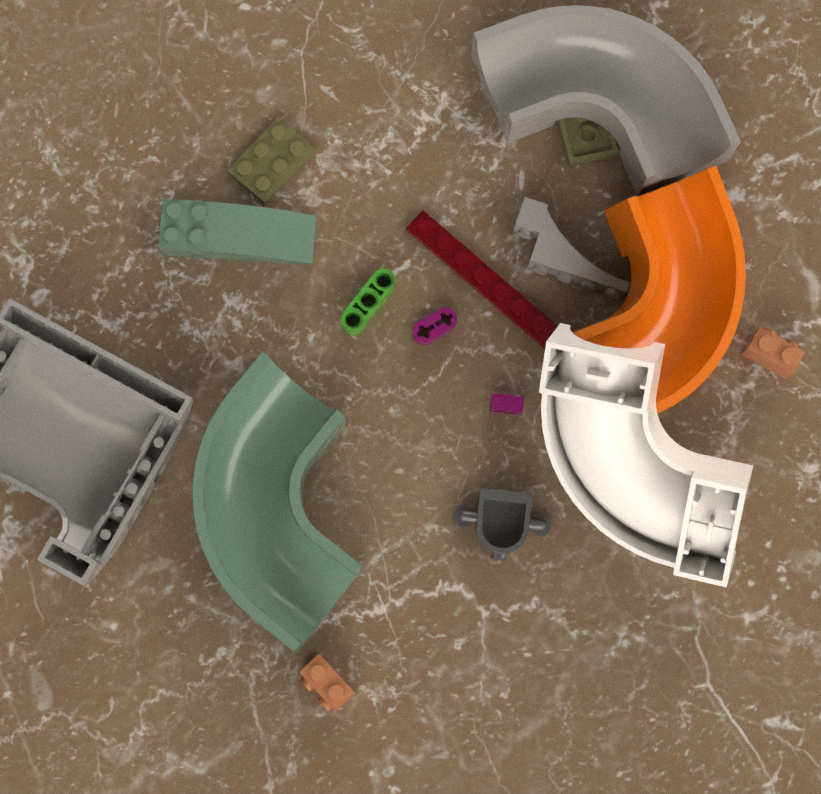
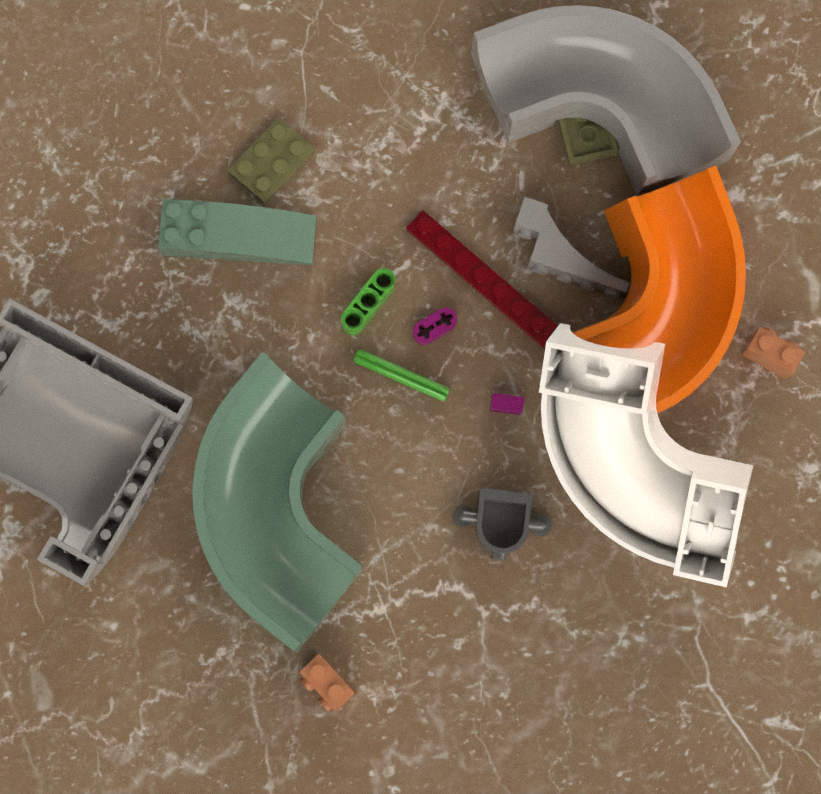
(401, 375): none -> bright green axle

